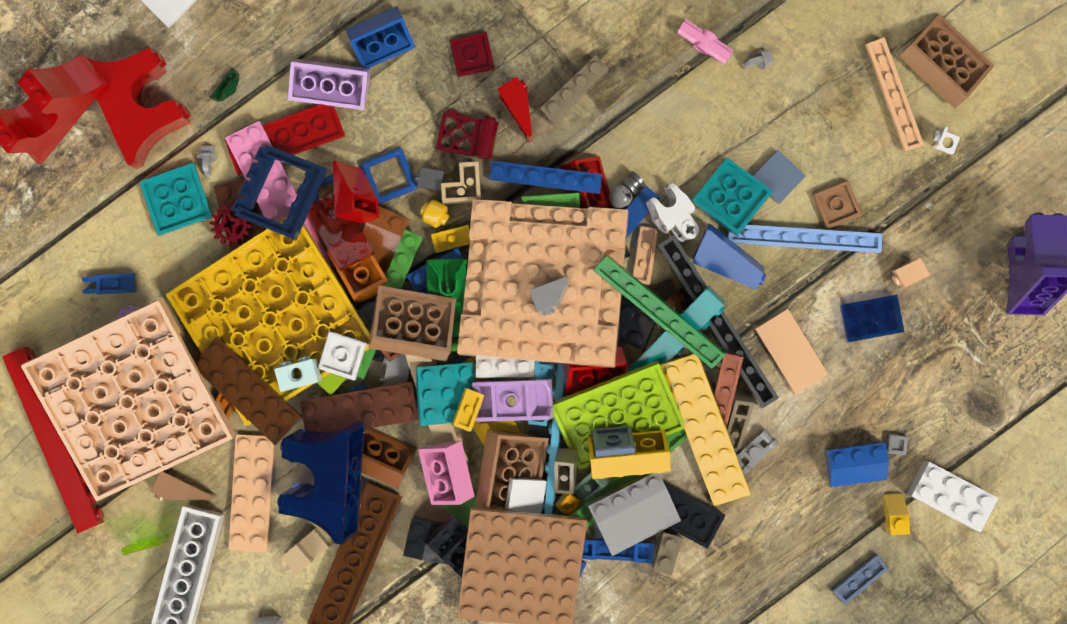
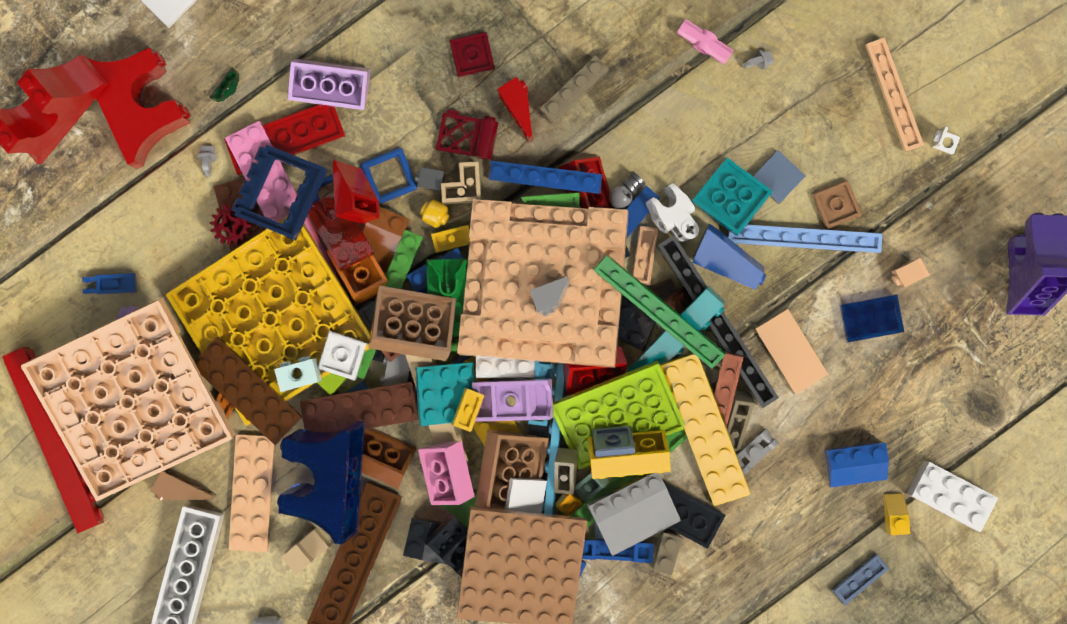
(145, 544): clear neon green tile -> none
(176, 199): teal plate -> none
(380, 38): blue slope -> none
(897, 444): light grey tile -> none
(947, 61): medium nougat slope -> none

